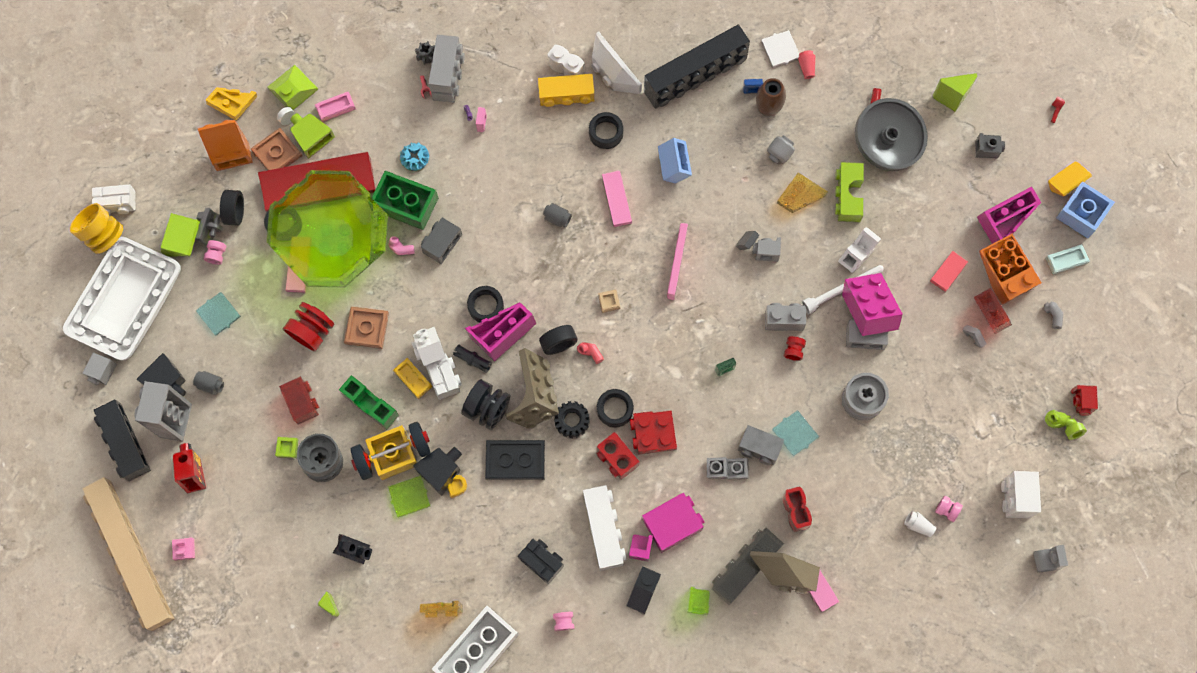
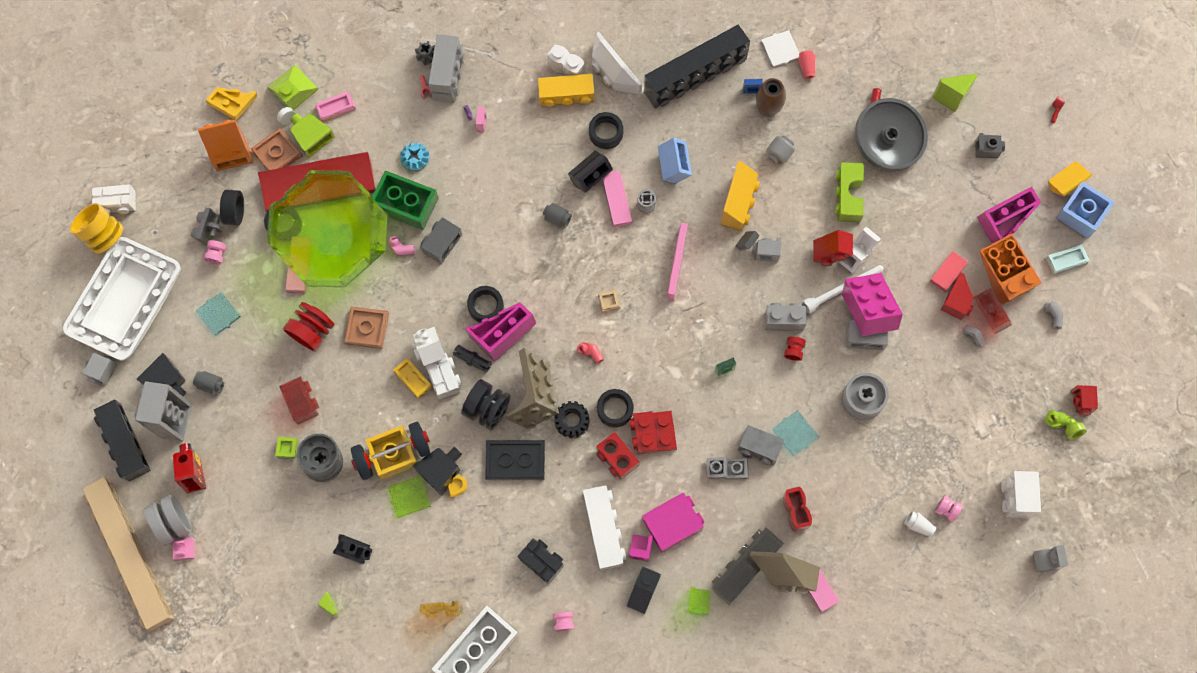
(167, 519): none -> light grey wheel
(179, 236): lime slope -> none
(368, 402): green arch -> none
(558, 339): black tyre -> none
(590, 171): none -> black brick
(646, 205): none -> light grey wheel
(740, 197): none -> yellow slope
(800, 194): clear yellow wing -> none
(833, 248): none -> red brick
(959, 299): none -> red slope

